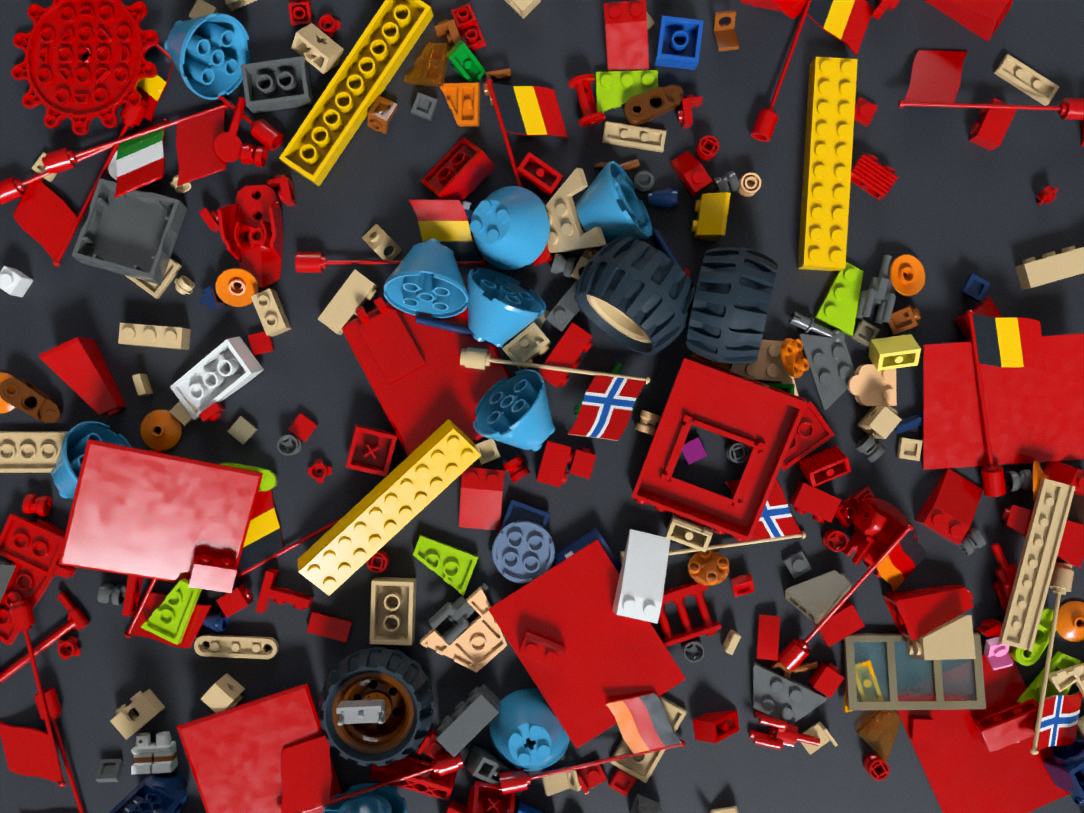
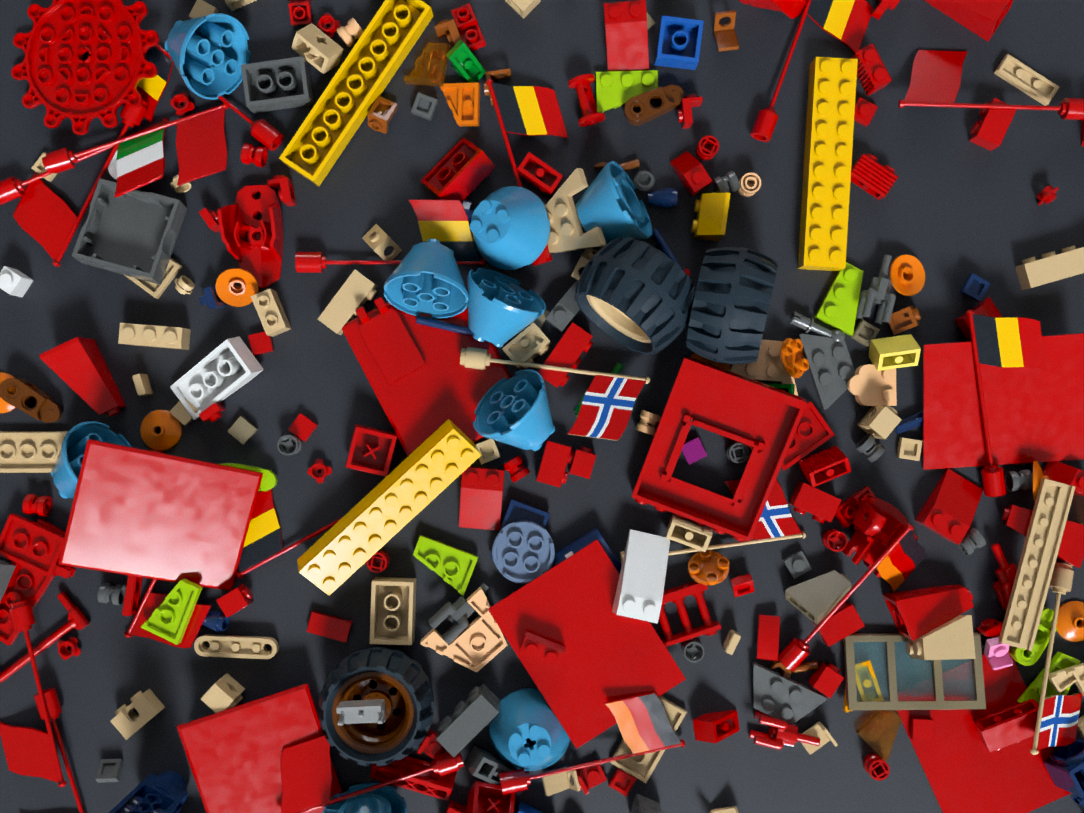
(154, 756): white hips -> none
(182, 98): none -> red plate
(212, 573): brick -> none
(227, 144): red piece -> none
(279, 594): red bracket -> none
(350, 32): none -> light nougat wheel
(563, 265): dark grey wheel -> none
(634, 136): tan tile -> none
(871, 70): none -> red brick

